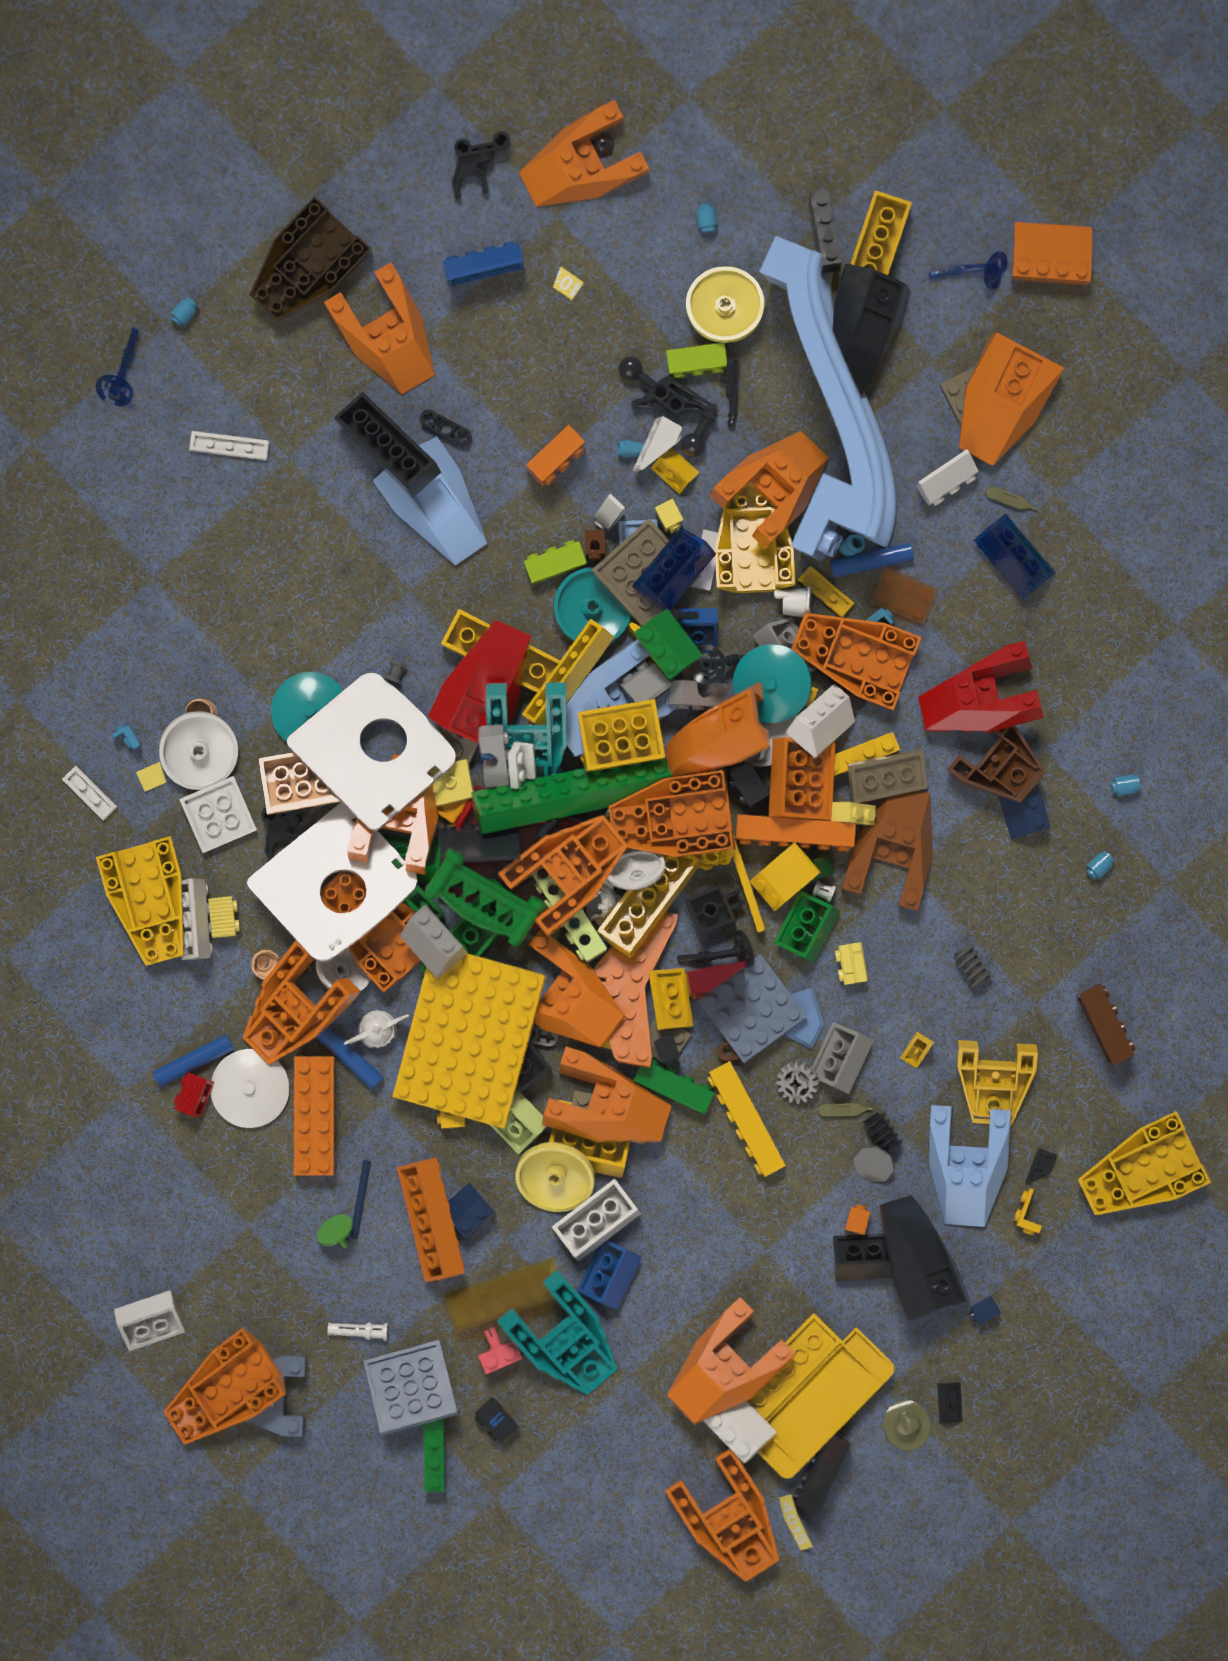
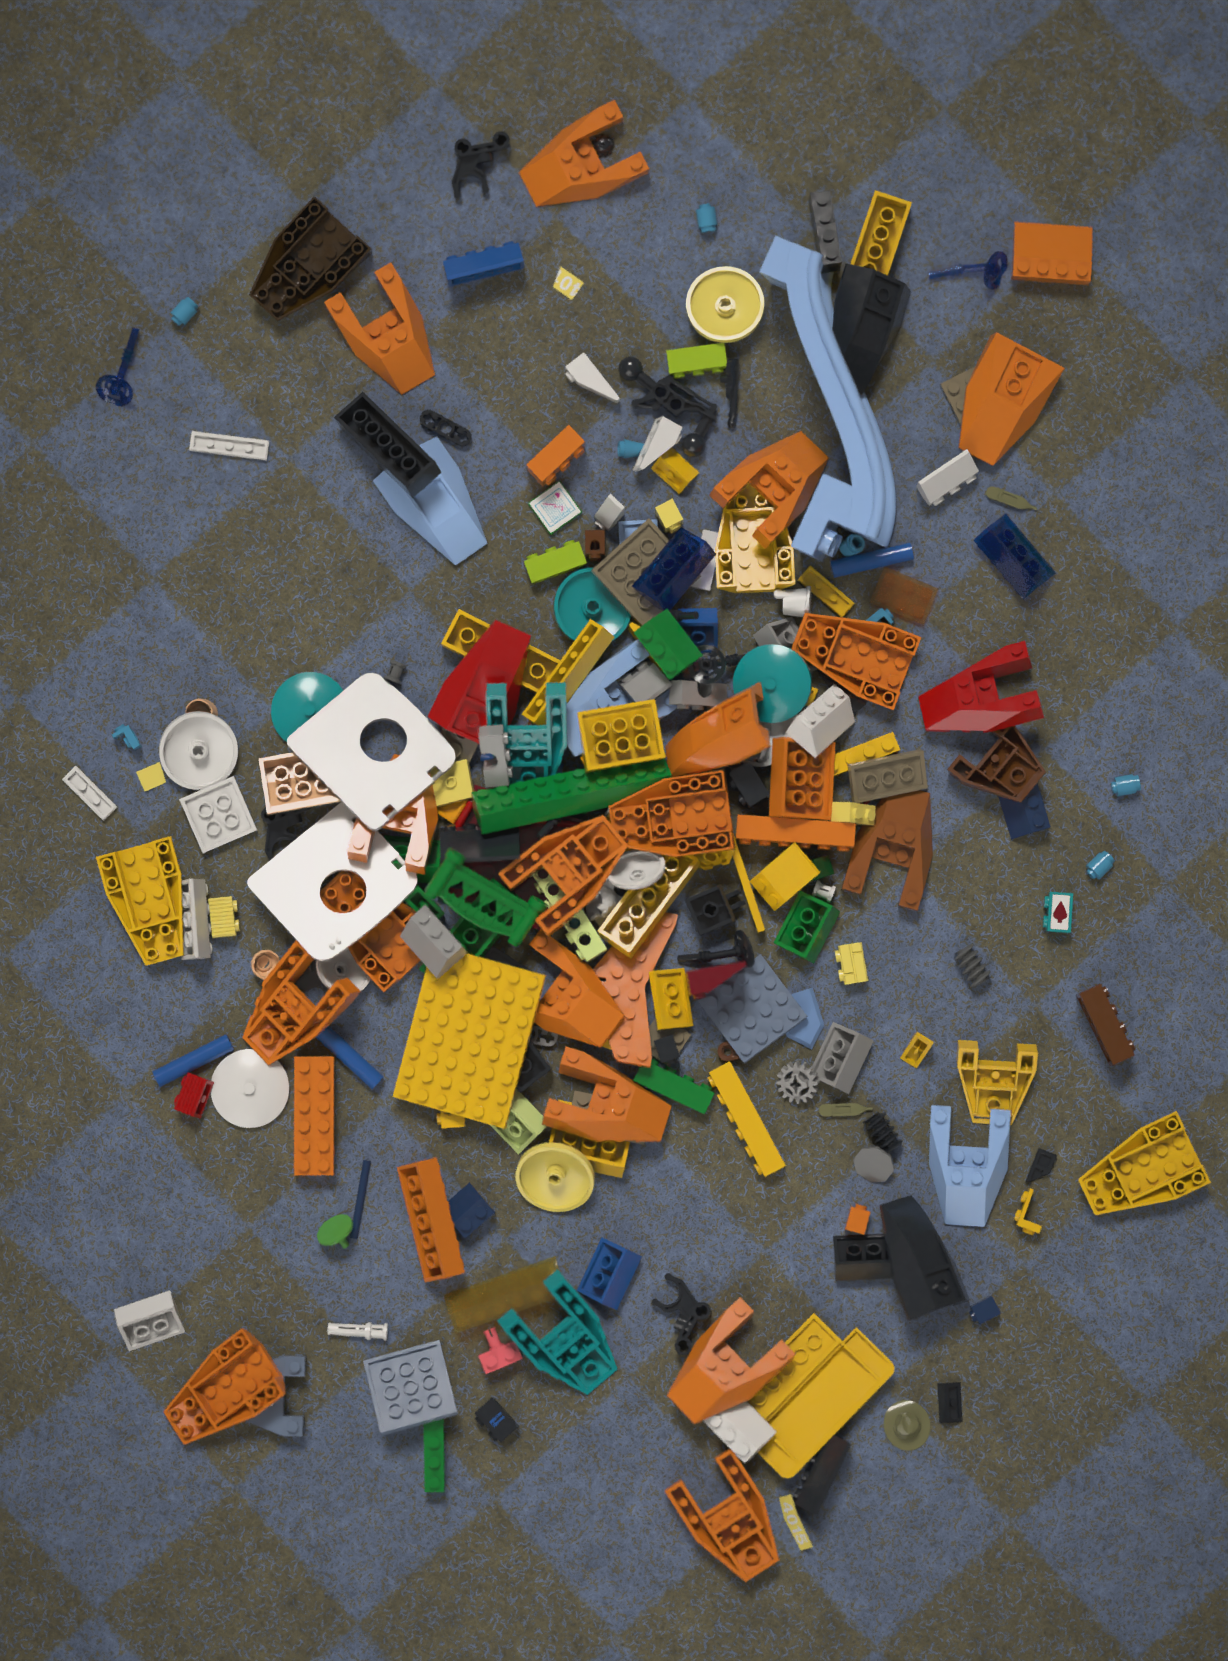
(377, 1029): white helmet -> none
(521, 763): white bracket -> none
(555, 507): none -> white tile
(587, 376): none -> white slope
(596, 1220): white brick -> none
(688, 1317): none -> black piece
(1058, 912): none -> brick

